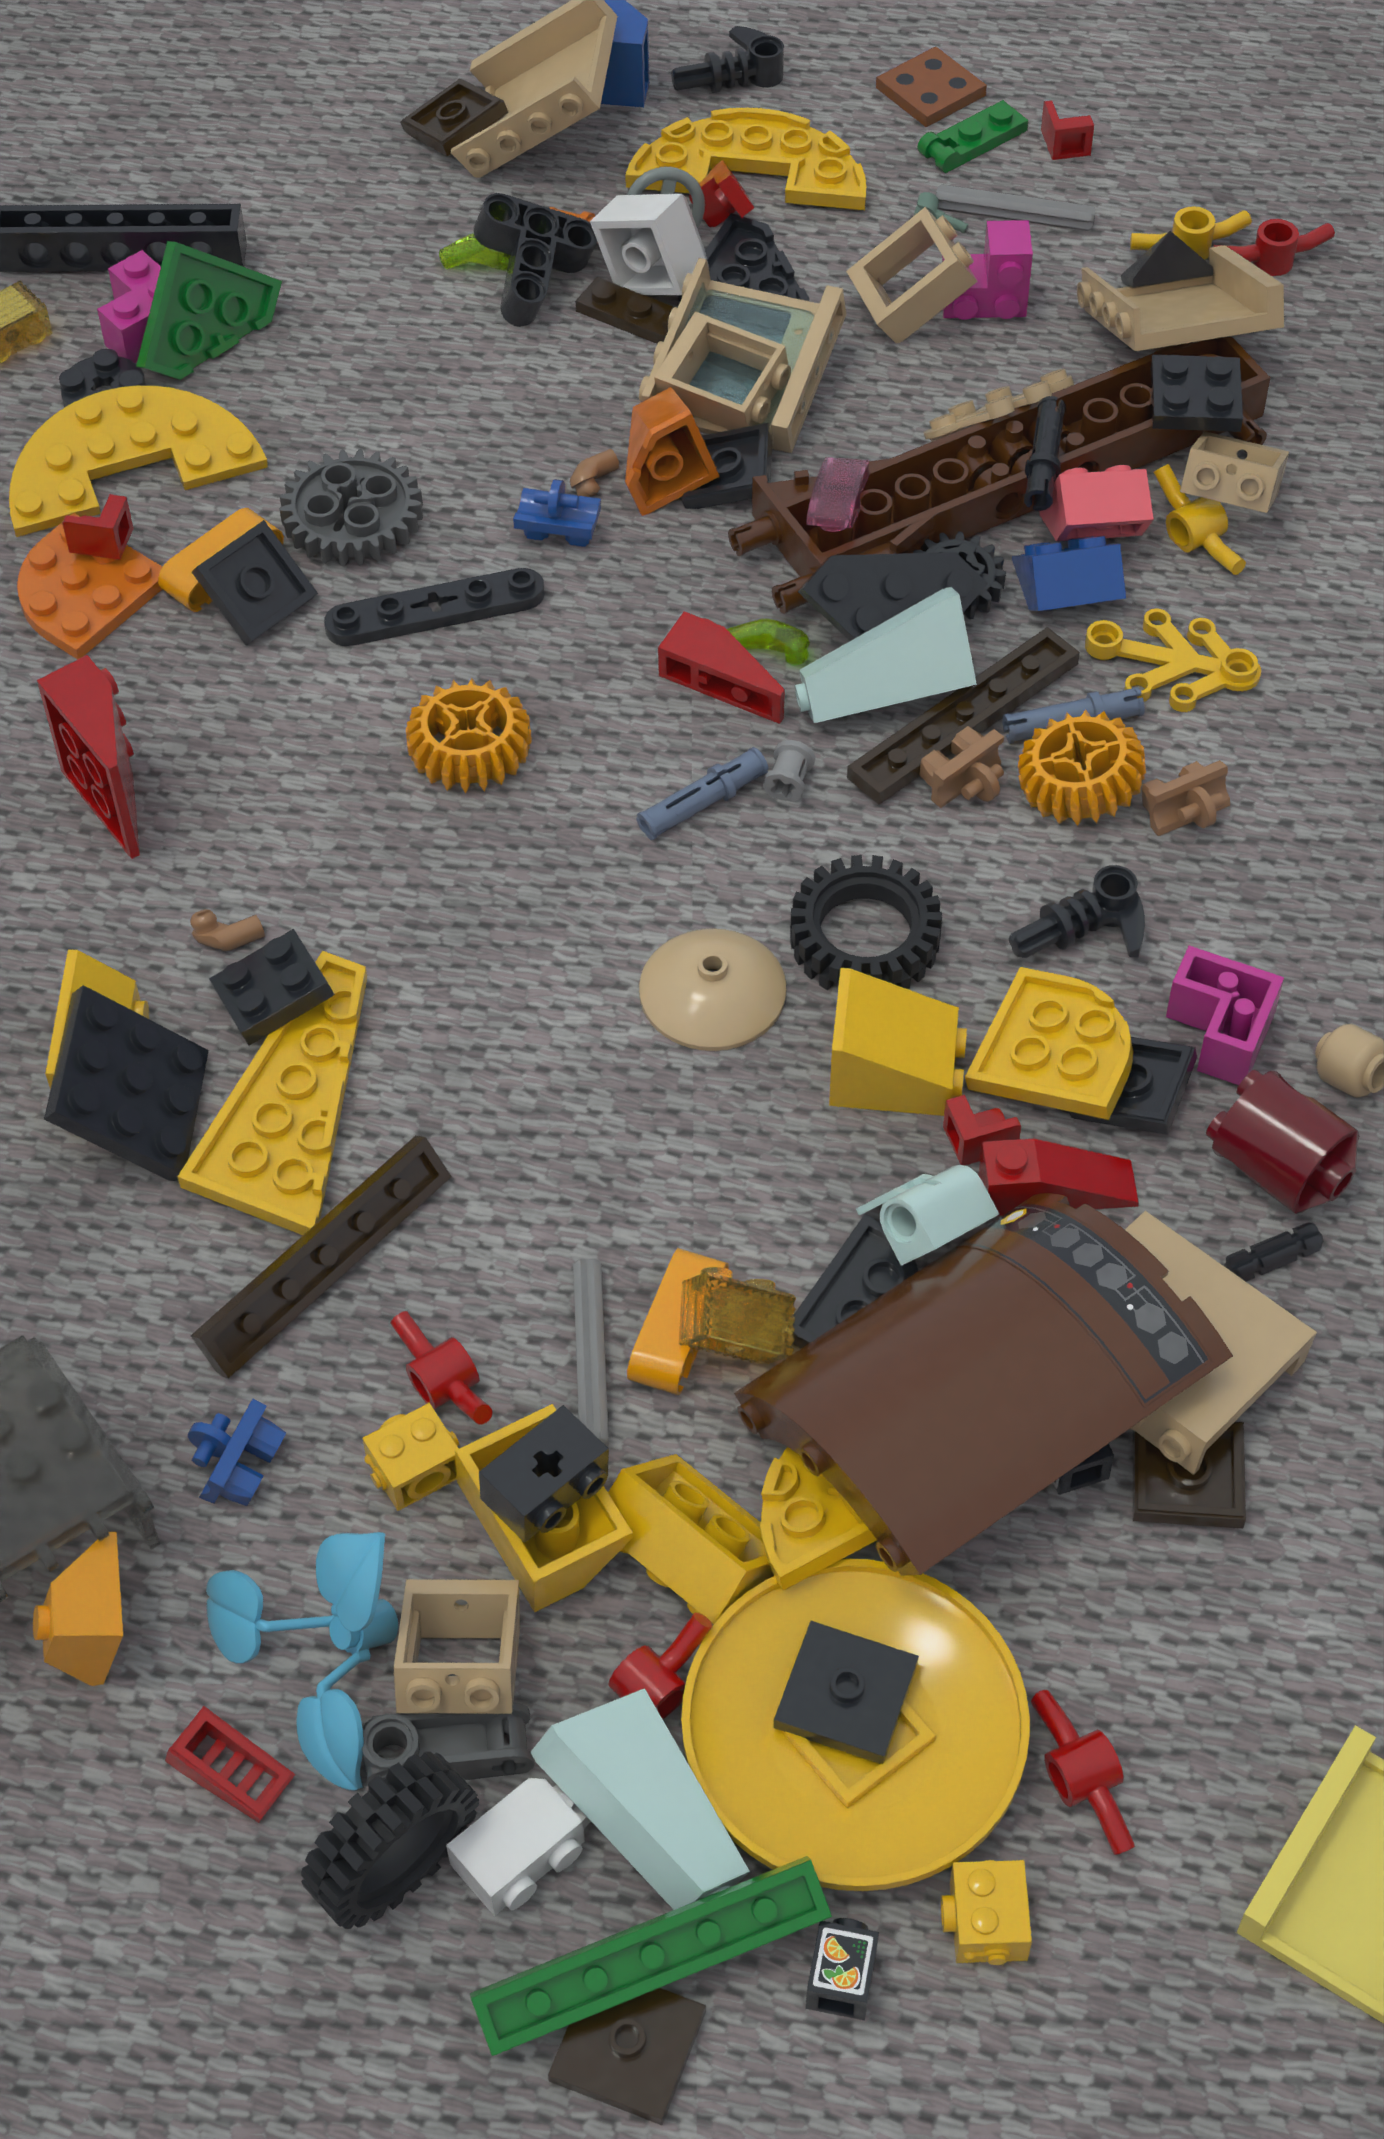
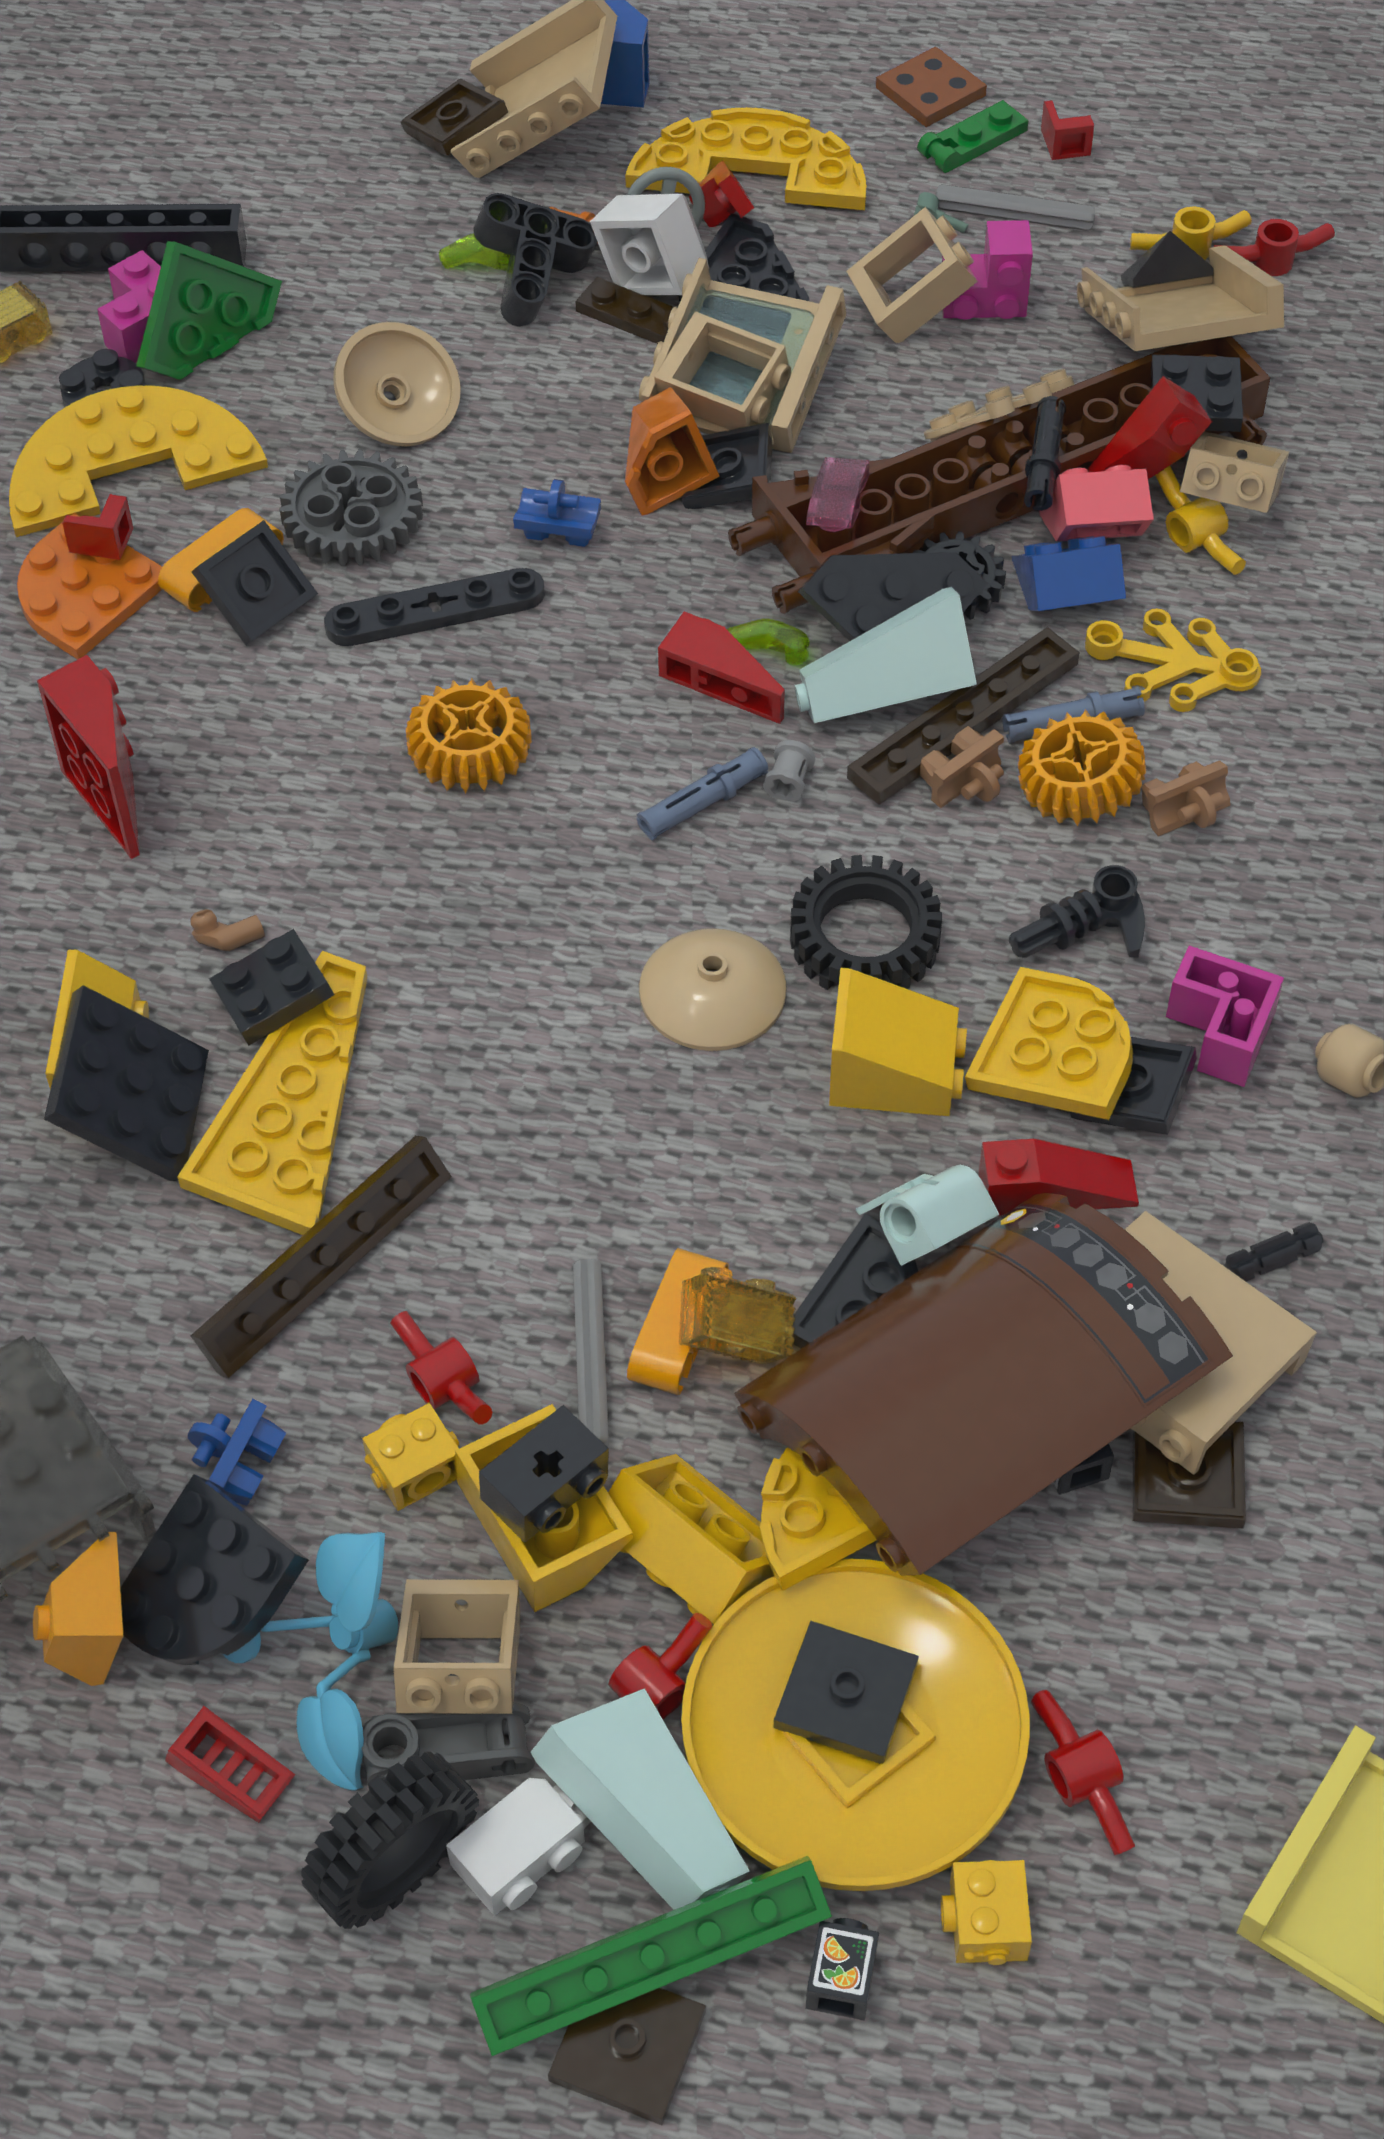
(206, 1579): none -> black plate
(409, 366): none -> tan dish
(590, 469): medium nougat arm -> none
(760, 63): black piece -> none
(969, 1130): red panel -> none
(1156, 431): none -> red slope
(1286, 1142): dark red cylinder -> none

